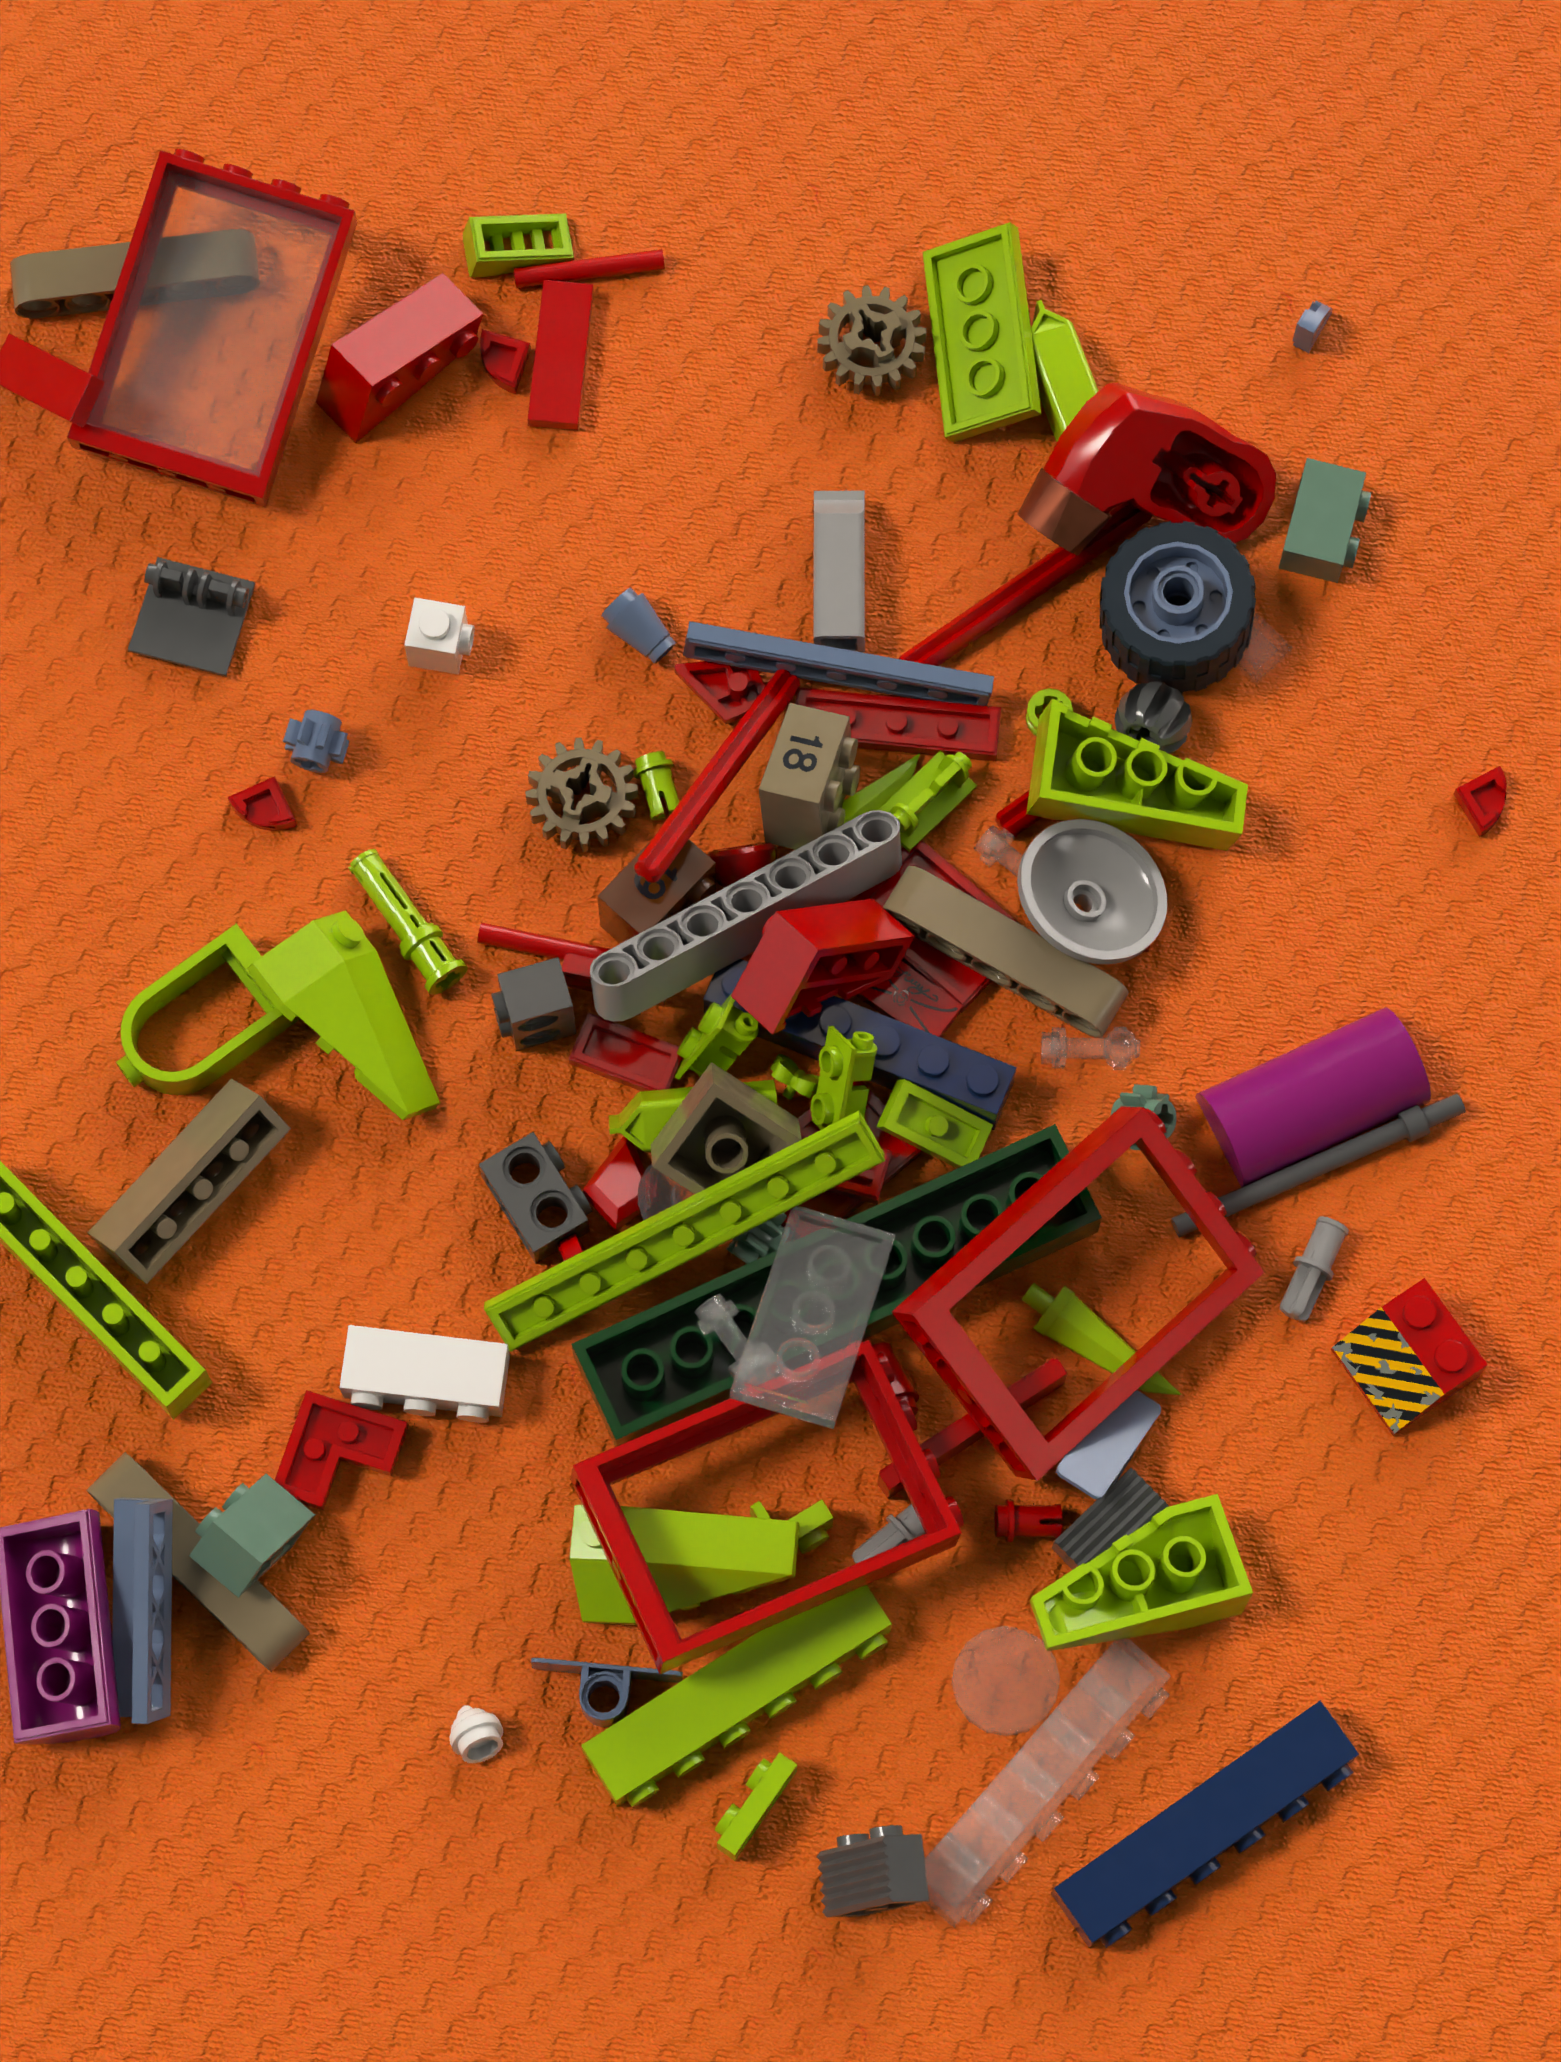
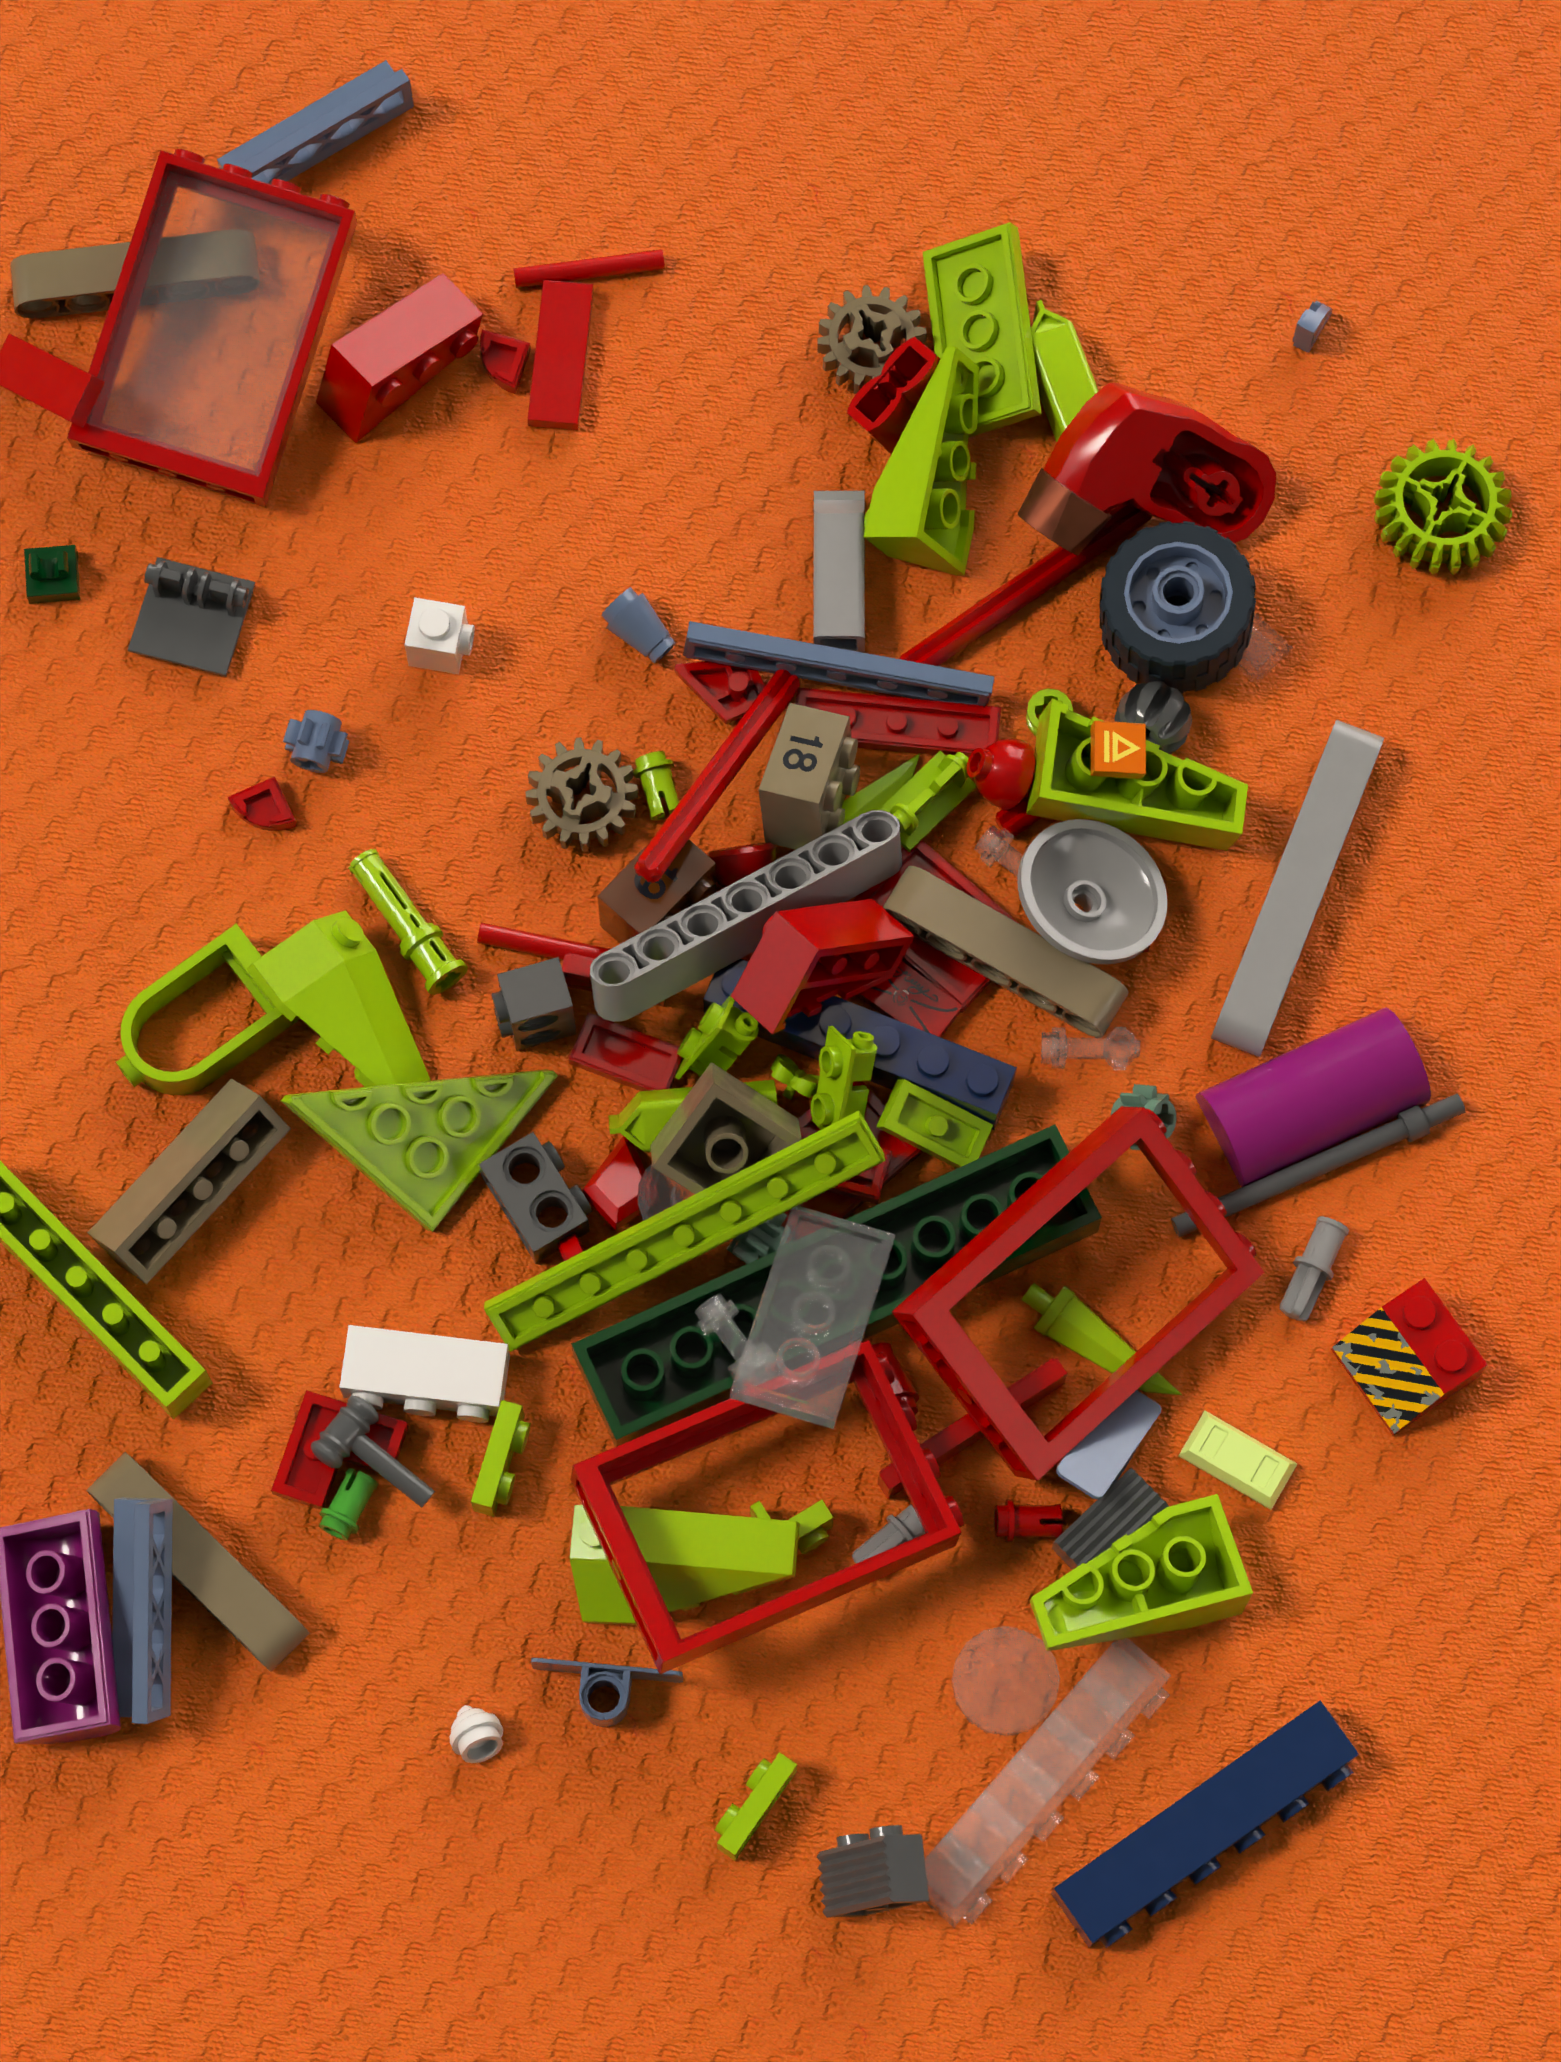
(52, 574): none -> dark green tile
(250, 1534): sand green brick -> none
(325, 126): none -> sand blue fence
(347, 1505): none -> bright green pin
(348, 1433): none -> dark grey piece
(423, 1136): none -> lime tile
(494, 1480): none -> lime plate
(501, 261): lime slope -> none
(732, 1692): lime brick -> none
(889, 399): none -> red brick
(921, 494): none -> lime wedge
(1003, 771): none -> red brick
(1118, 749): none -> orange tile
(1237, 1460): none -> yellowish green tile
(1297, 888): none -> light grey beam
(1323, 521): sand green brick -> none
(1423, 496): none -> lime gear
(1483, 799): red tile -> none

